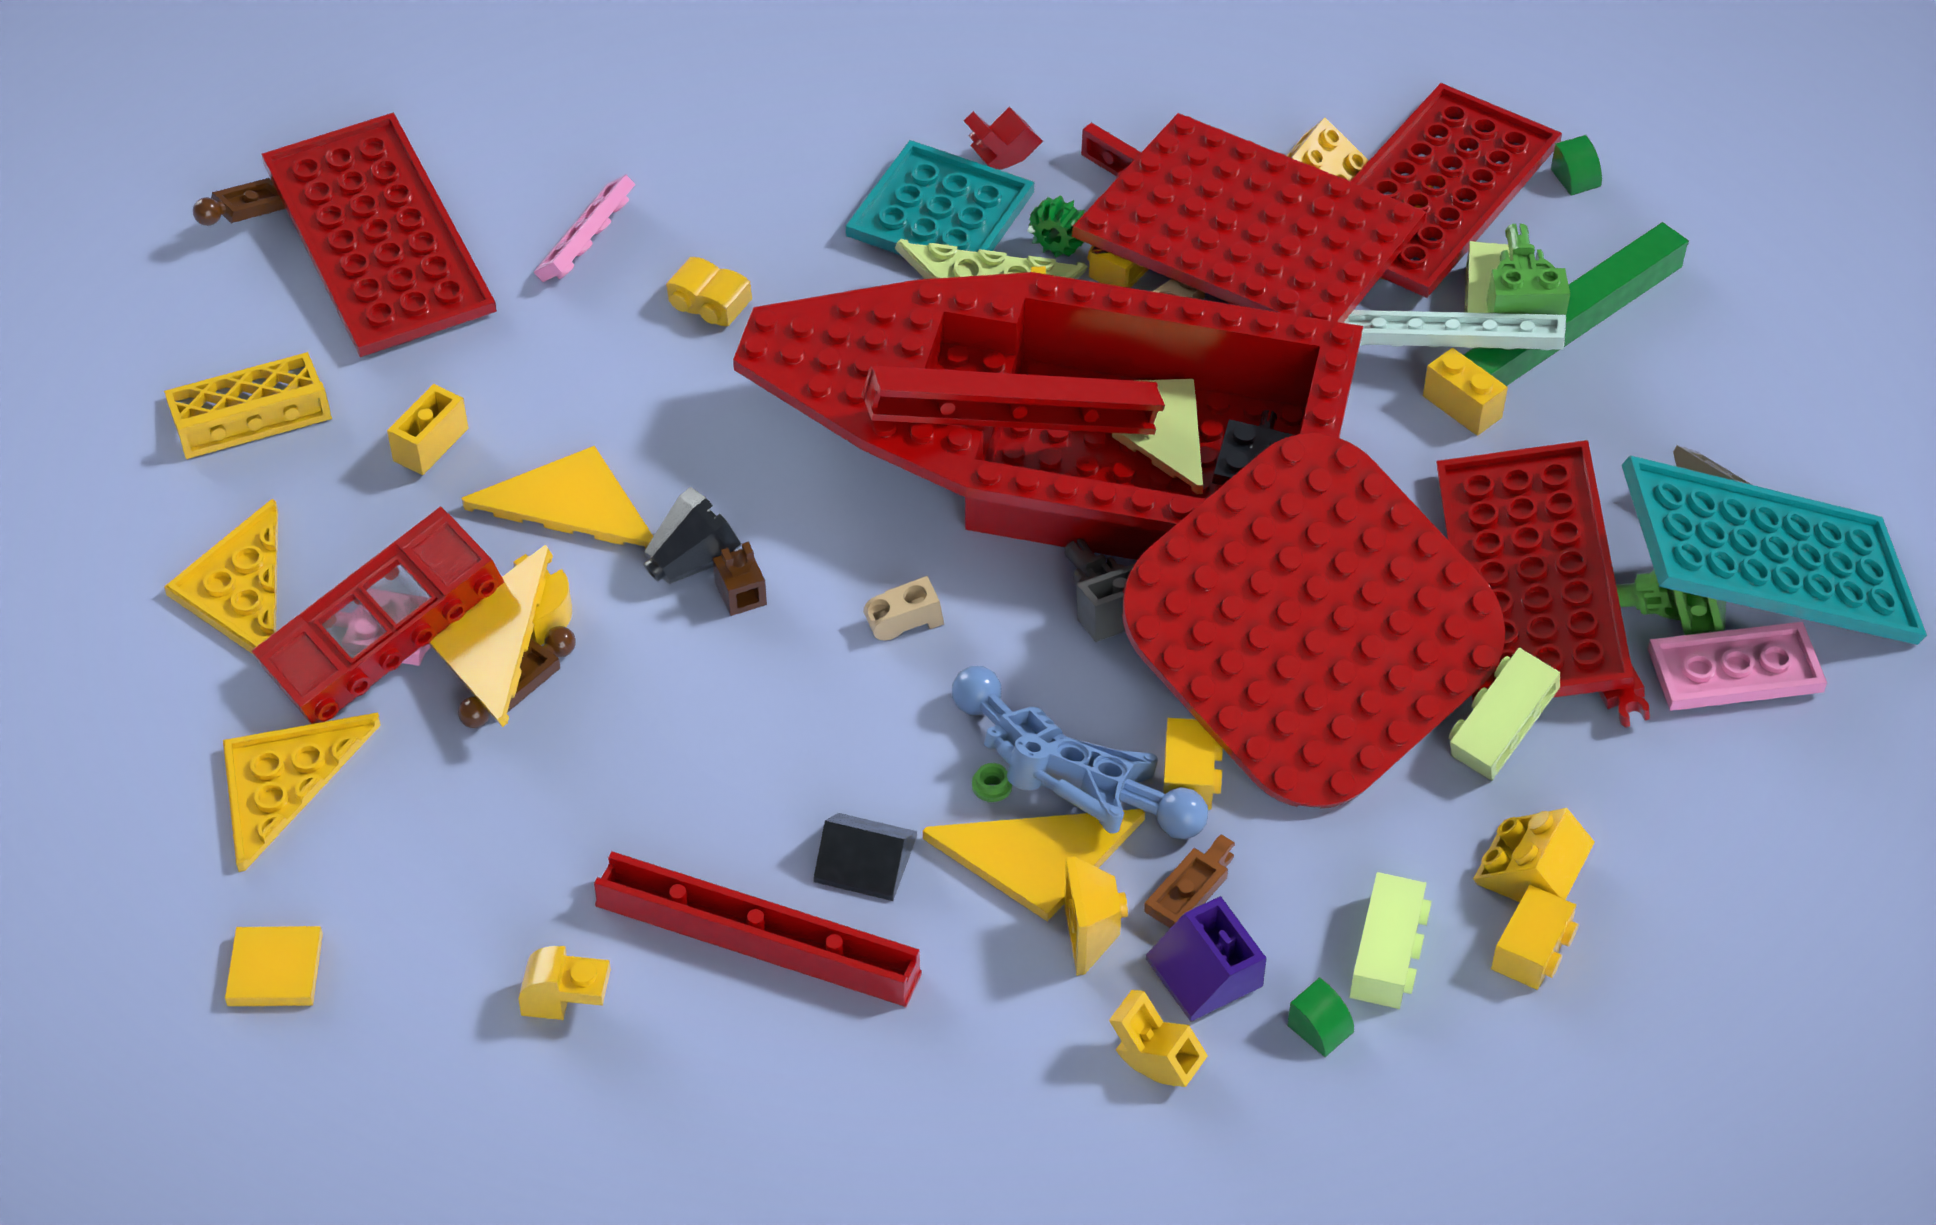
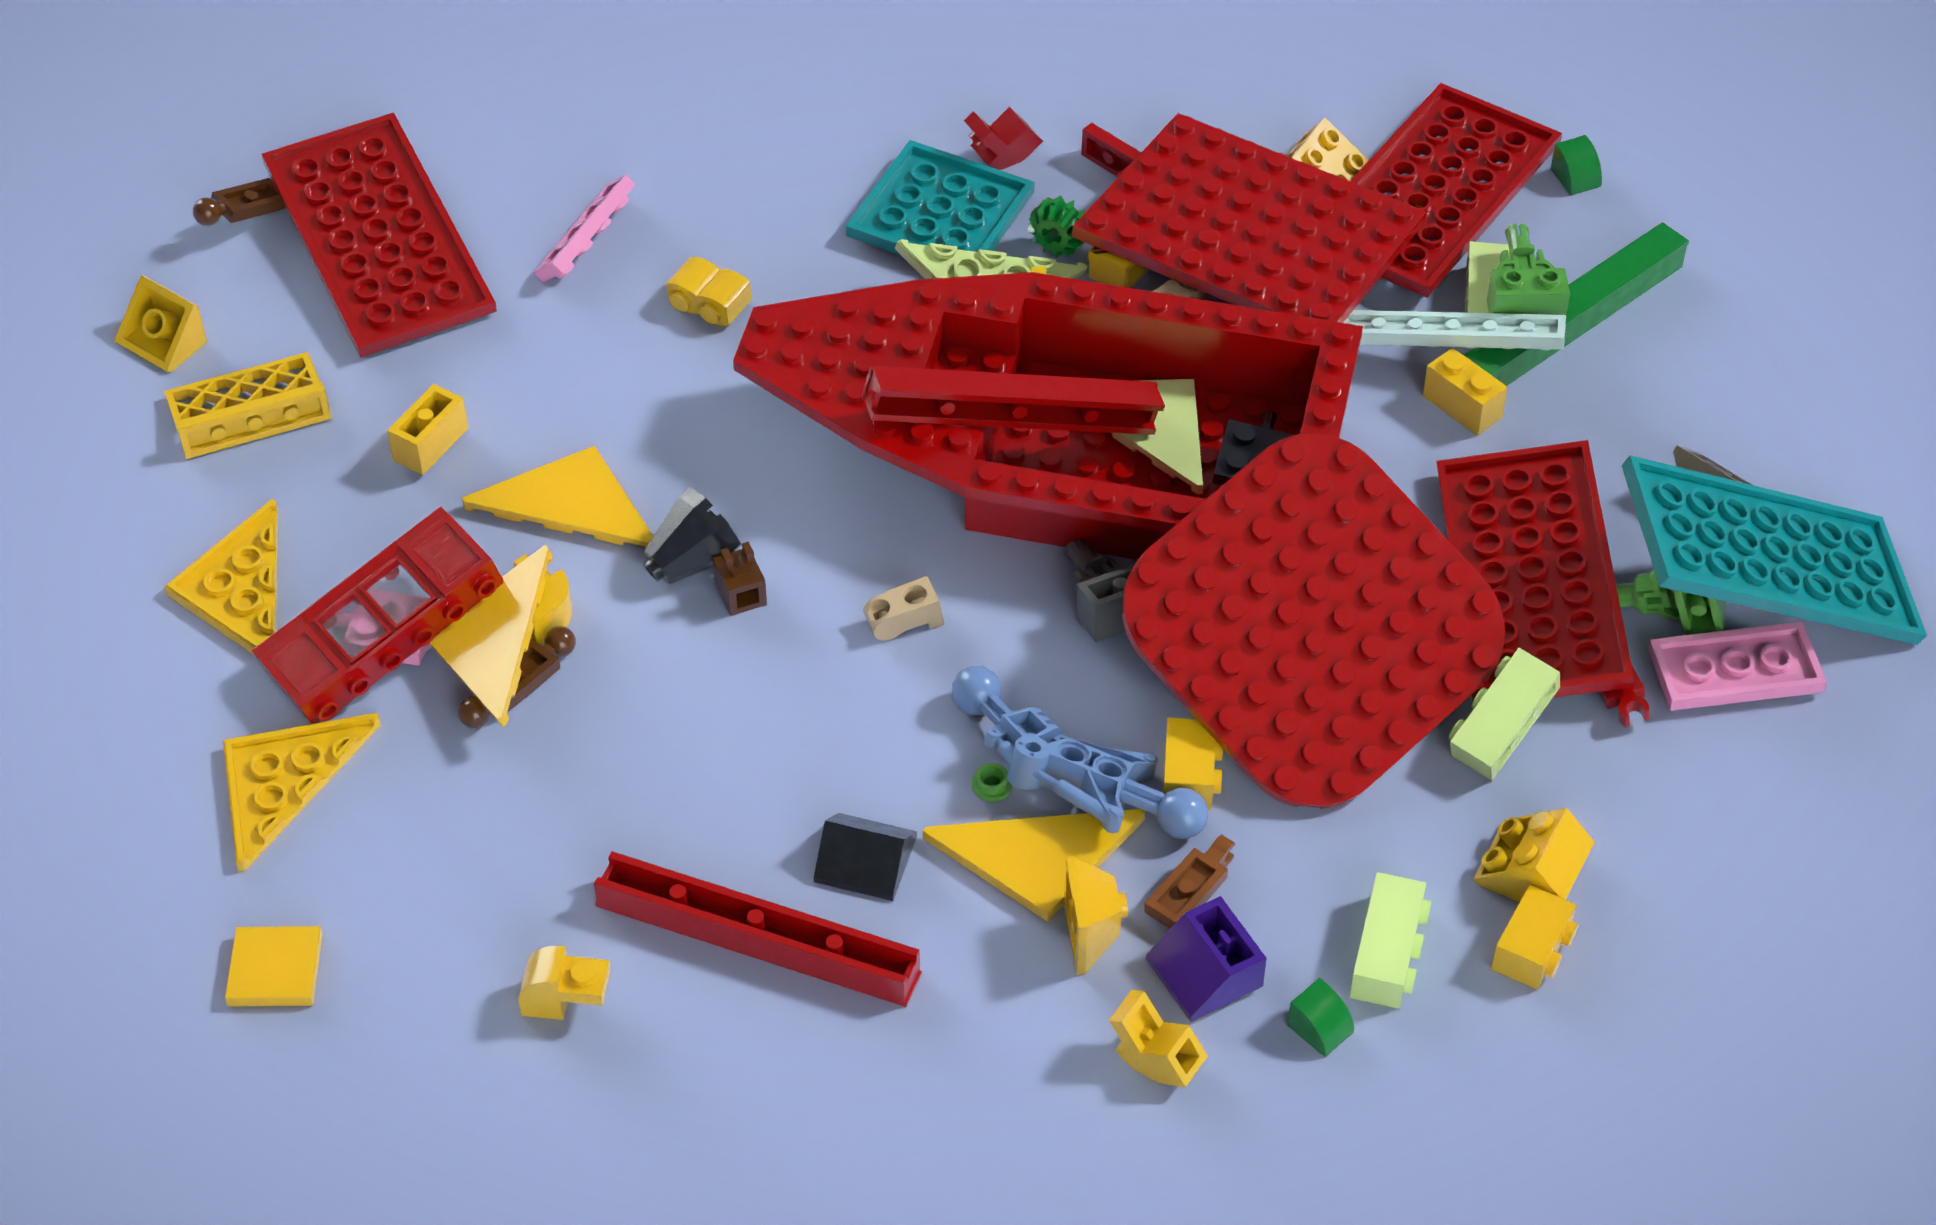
(161, 325): none -> yellow slope

